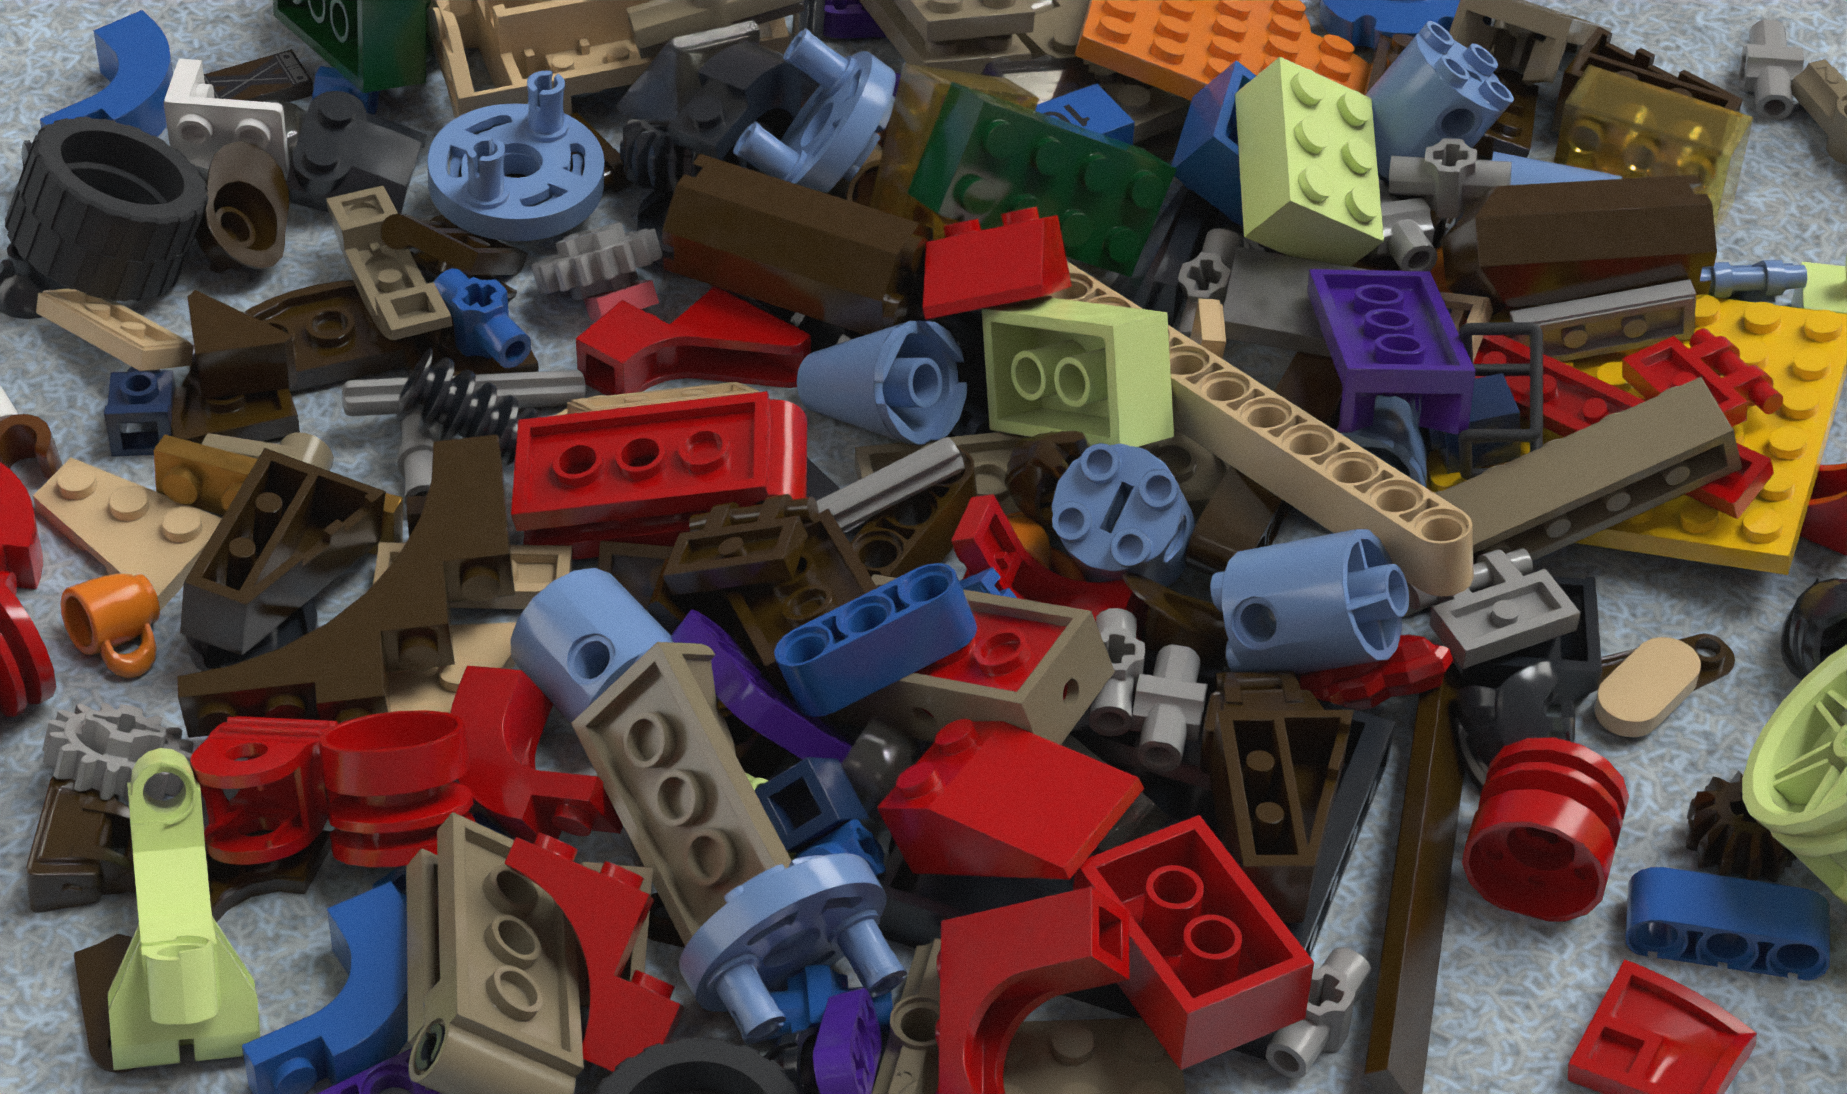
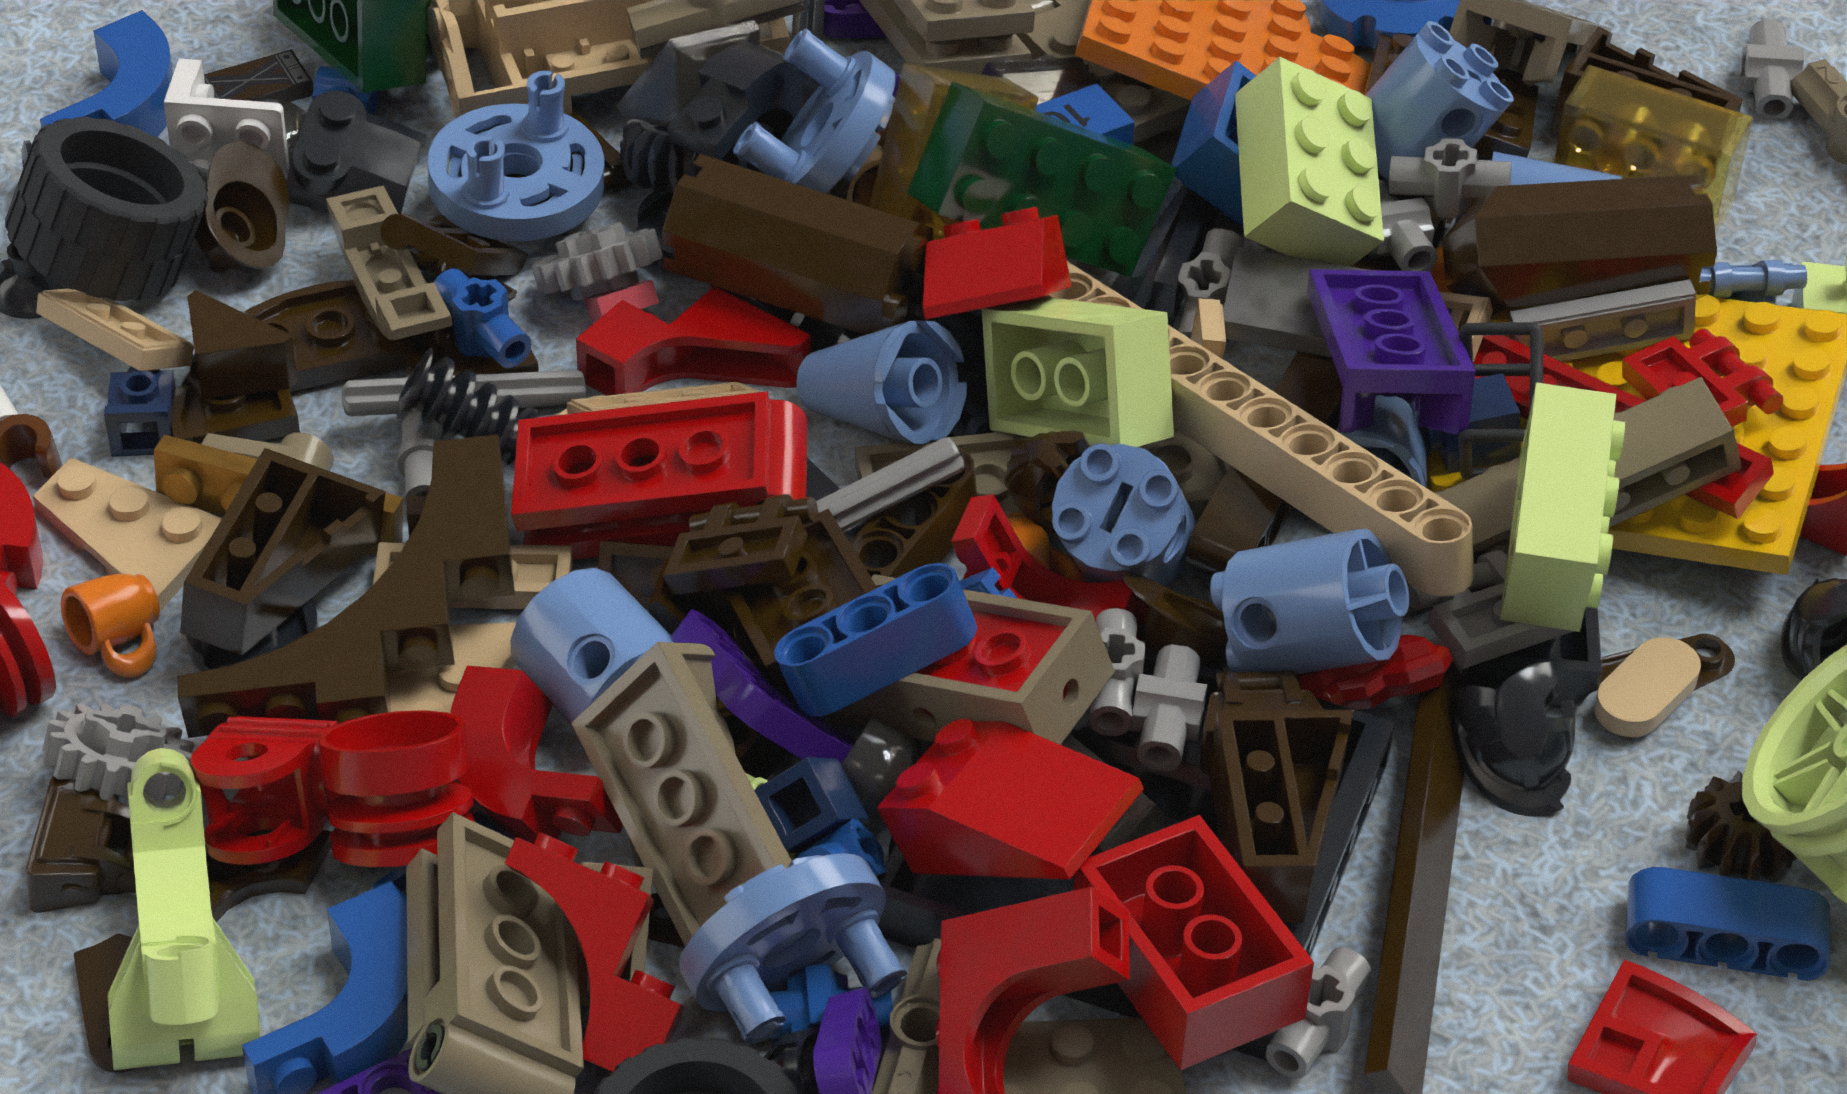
(1546, 829): red wheel -> none
(1563, 508): none -> yellowish green brick

